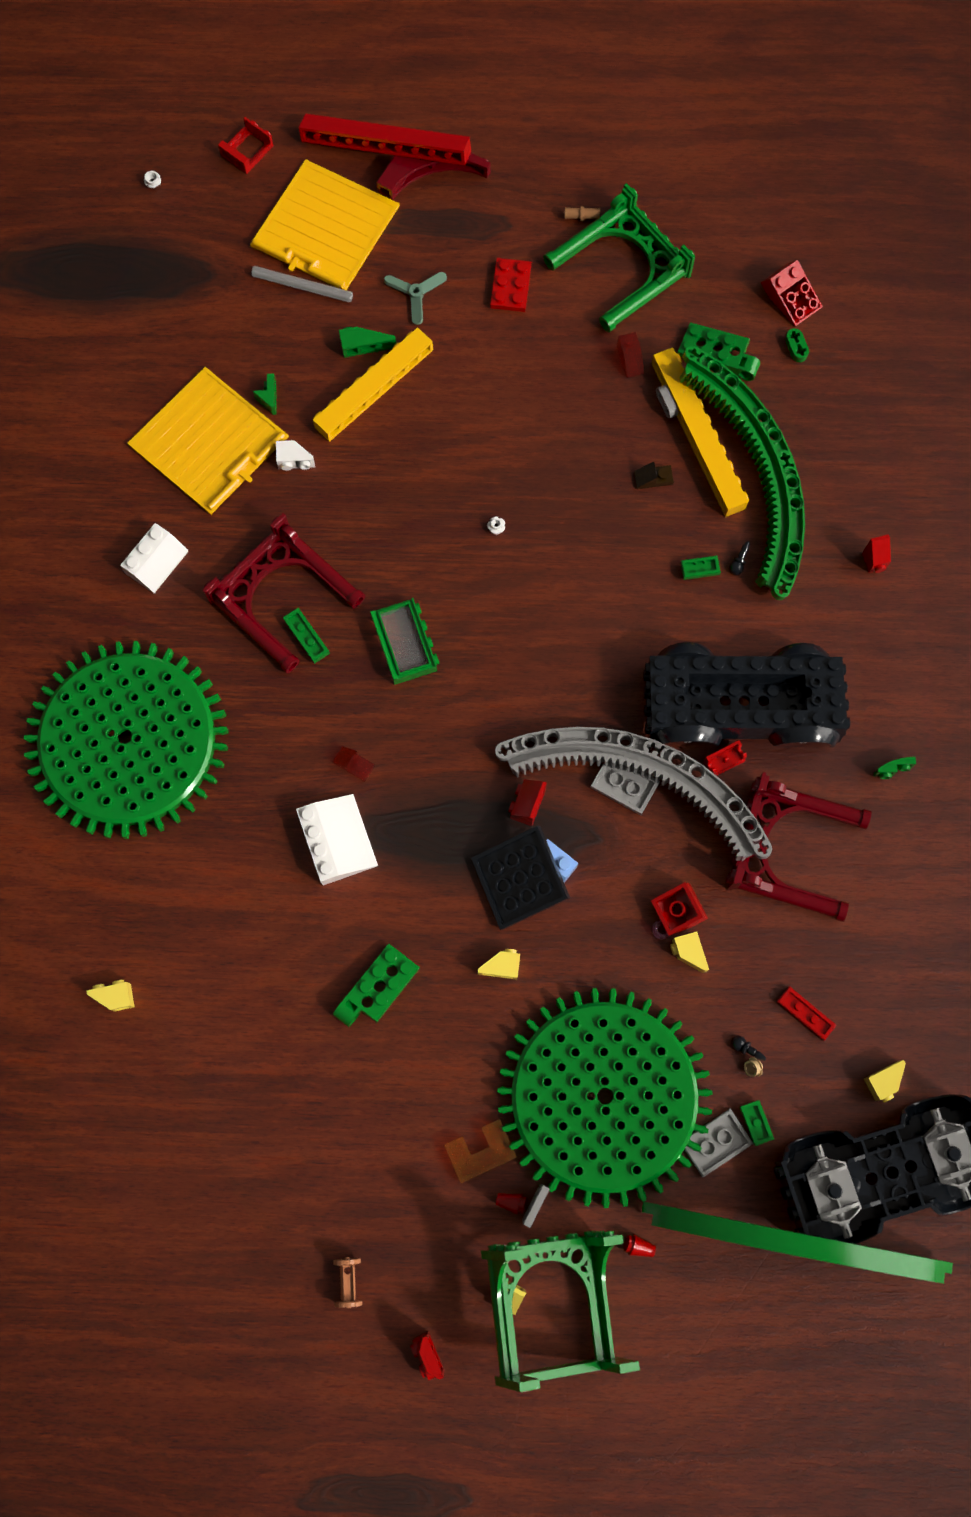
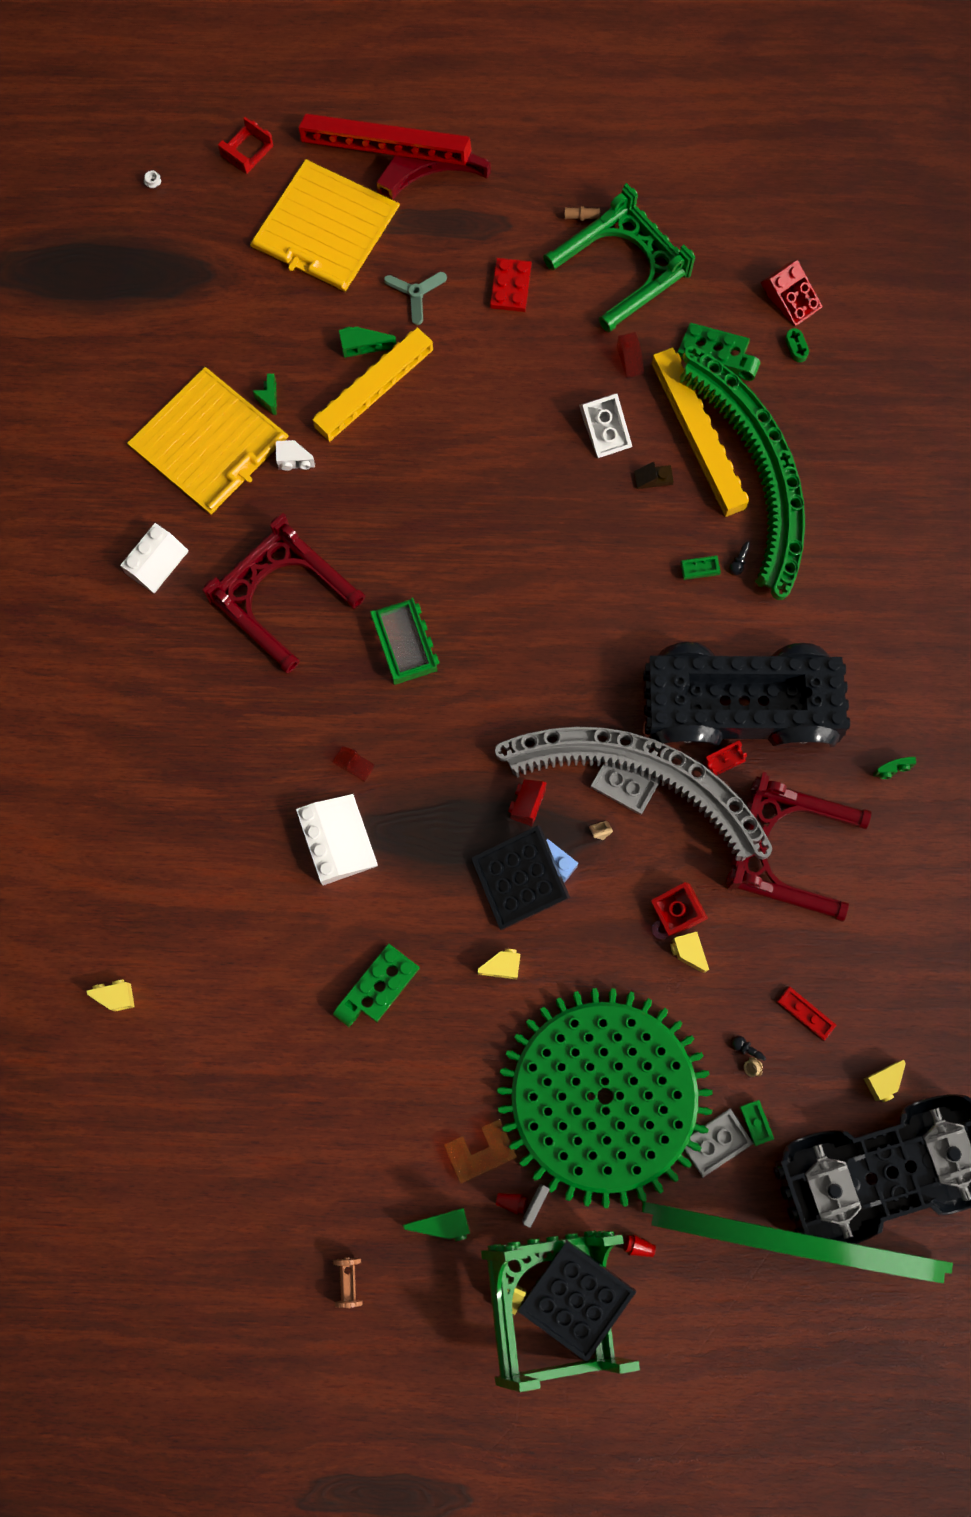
(118, 810): green gear -> none
(303, 284): light grey axle -> none
(306, 635): green plate -> none
(430, 1362): red slope -> none
(445, 1225): none -> green slope
(493, 529): white plate -> none
(576, 1300): none -> black plate
(601, 830): none -> tan slope
(606, 425): none -> white slope
(667, 401): light grey beam -> none
(877, 554): red slope -> none

